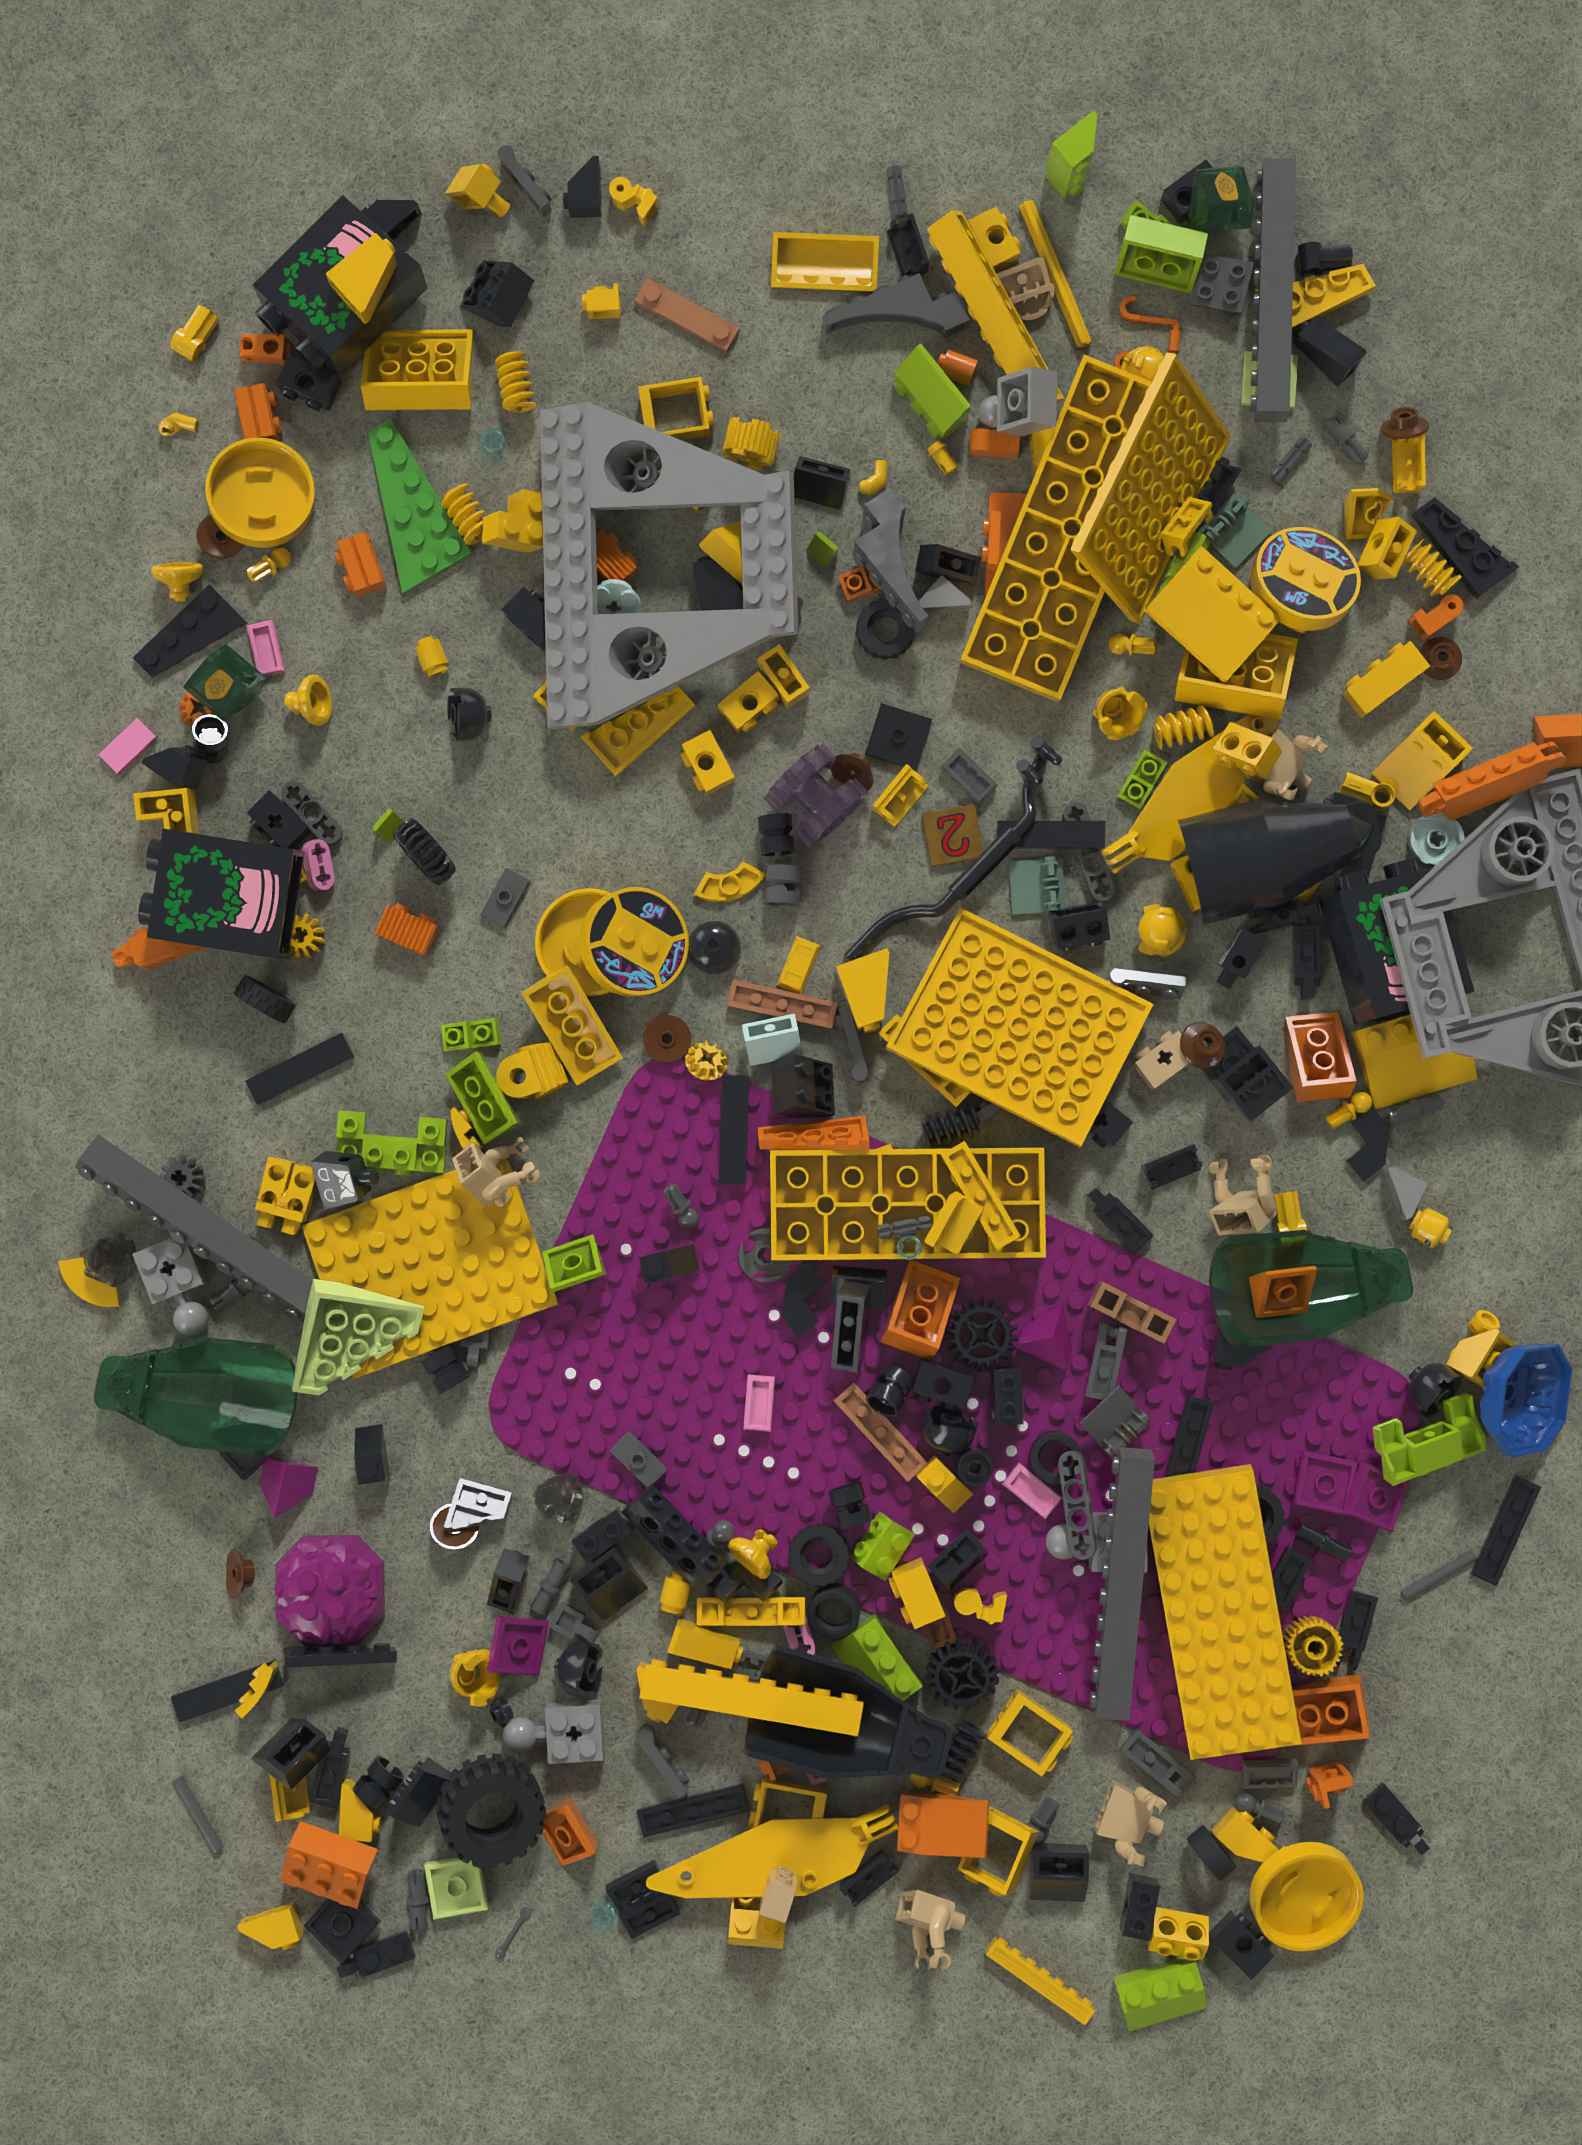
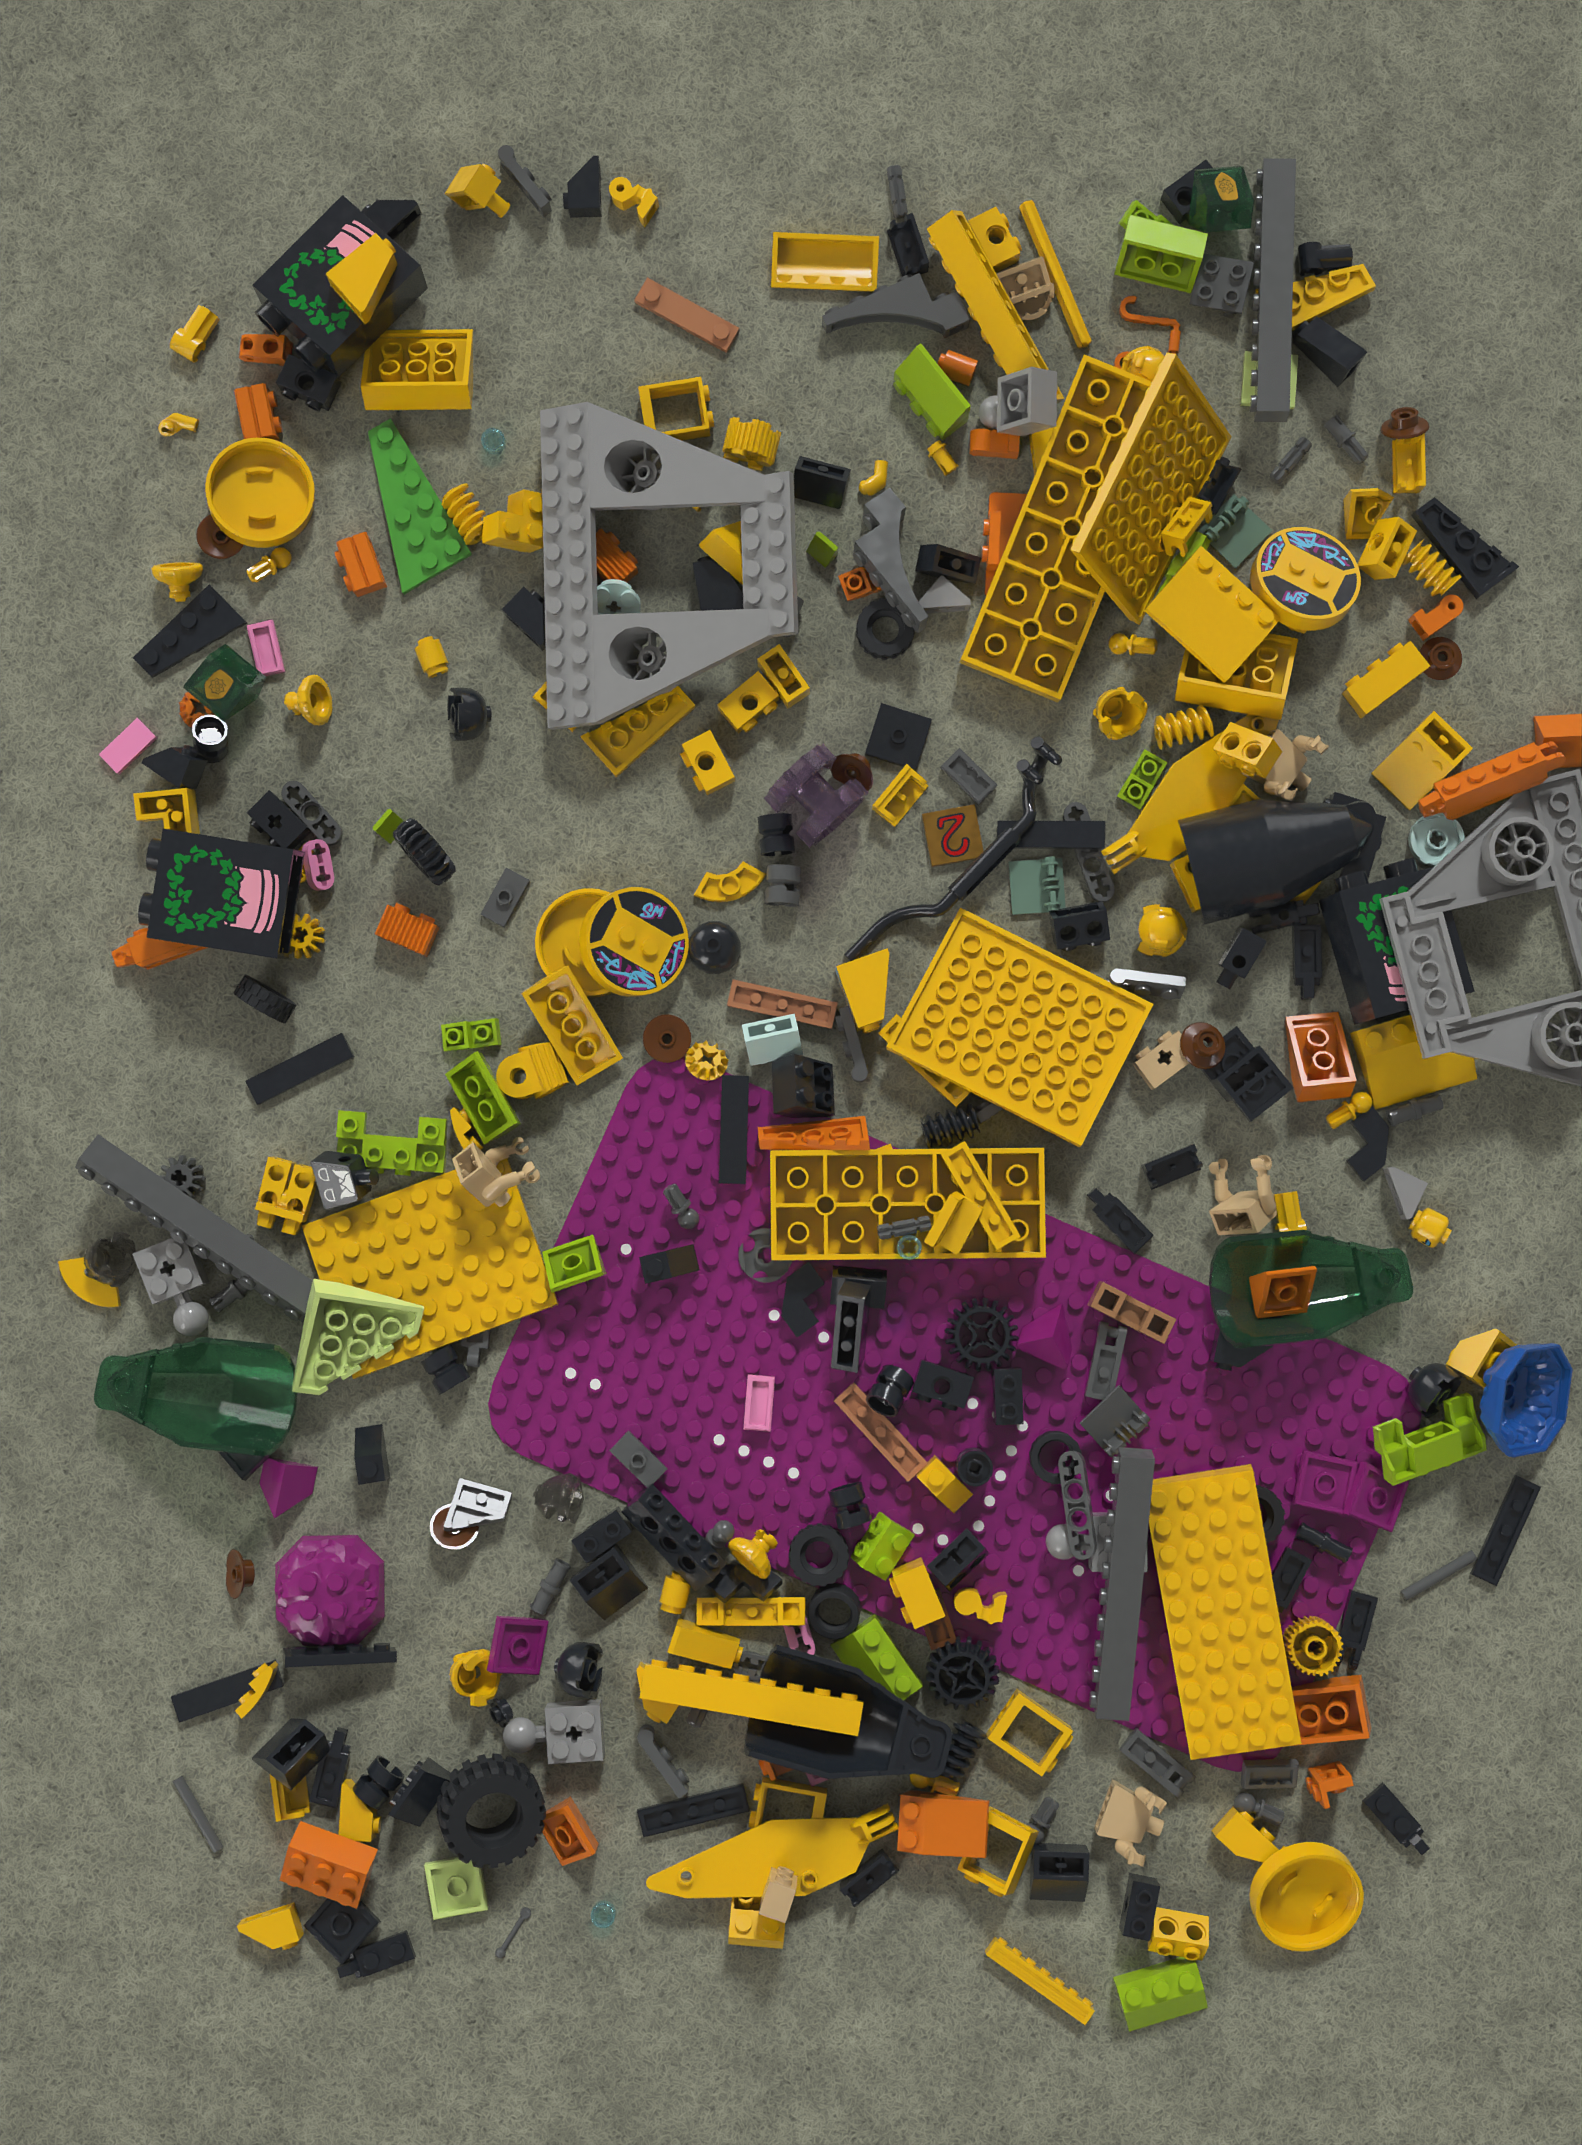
(417, 1899): dark grey pin -> none
(497, 292): black slope -> none
(507, 1580): black slope -> none
(513, 382): yellow piece -> none
(570, 1621): dark grey plate -> none
(602, 302): yellow brick -> none
(649, 1909): black slope -> none
(798, 965): yellow tile -> none
(920, 1310): orange slope -> none
(929, 1916): tan torso -> none
(948, 1431): black cylinder -> none
(1032, 1490): bright pink tile -> none
(1072, 157): lime slope -> none
(1115, 1126): black brick -> none
(1189, 1436): black tile -> none
(1211, 1853): black tyre -> none
(1250, 1958): black brick -> none
(1365, 790): yellow piece -> none
(1483, 1322): yellow tile -> none

